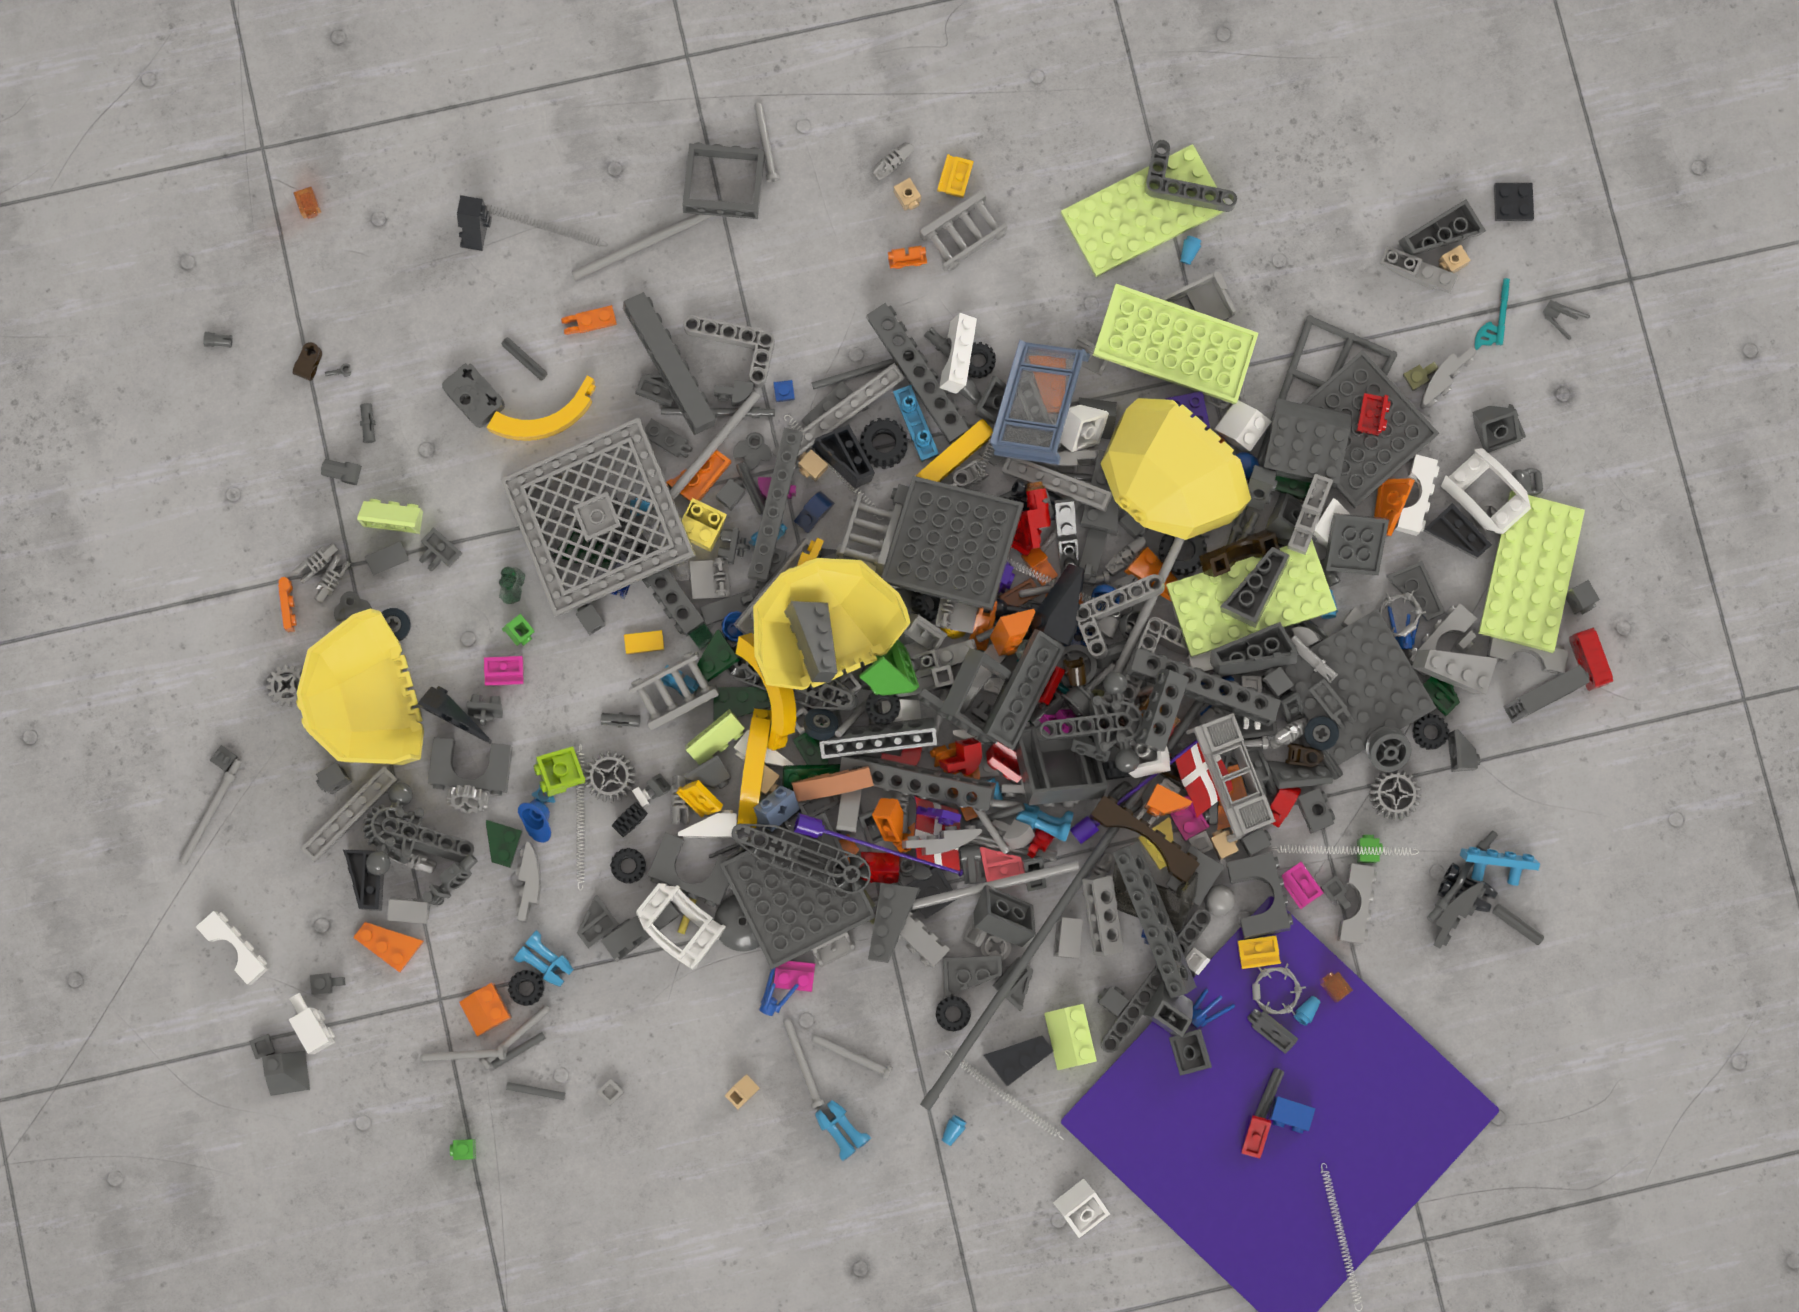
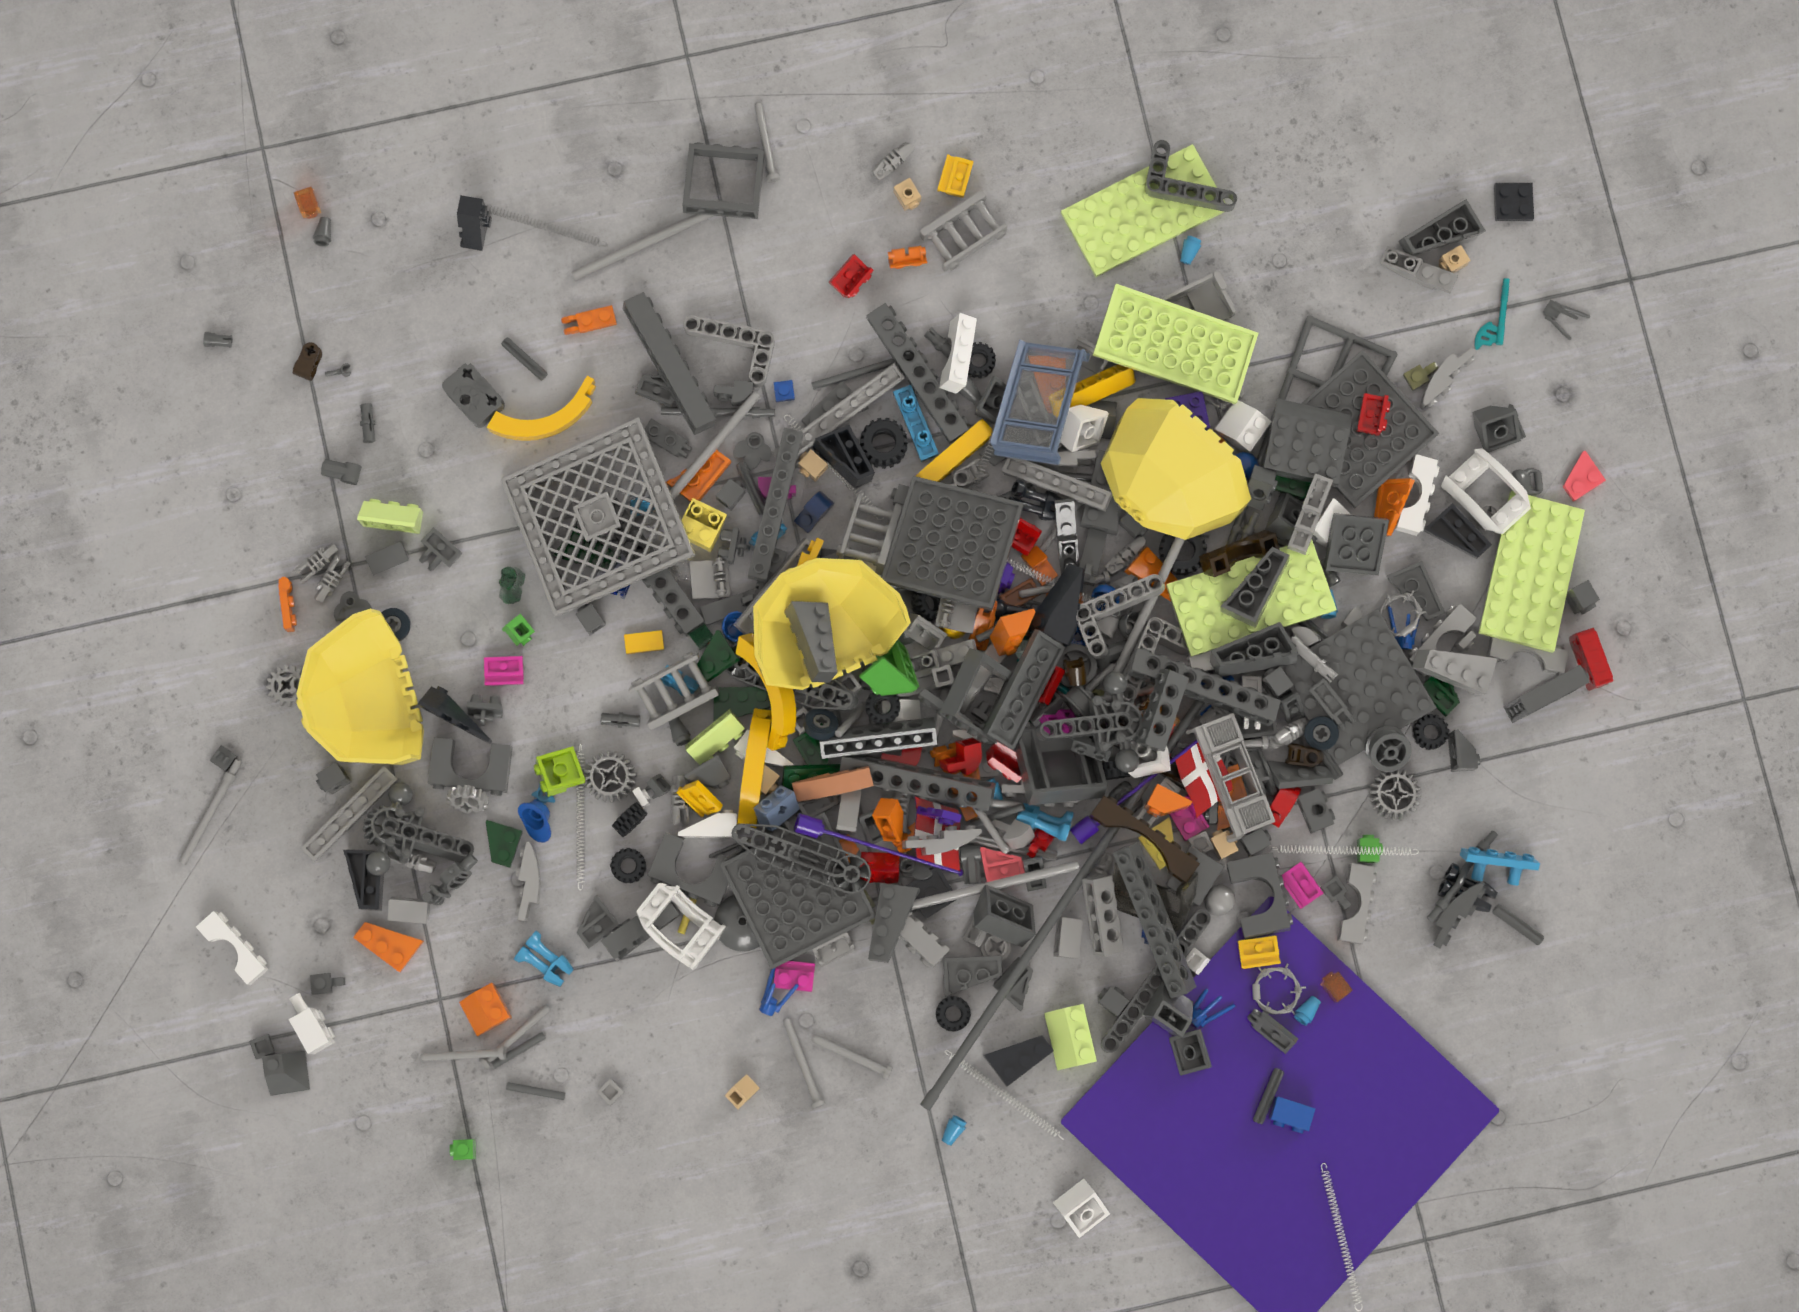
(322, 234): none -> dark grey cone
(514, 987): black tyre -> none
(679, 733): none -> dark grey cone
(851, 277): none -> red bracket
(857, 1138): dark azure piece -> none
(1038, 514): red plate -> none
(1102, 385): none -> yellow beam
(1256, 1136): red plate -> none
(1583, 477): none -> coral wing

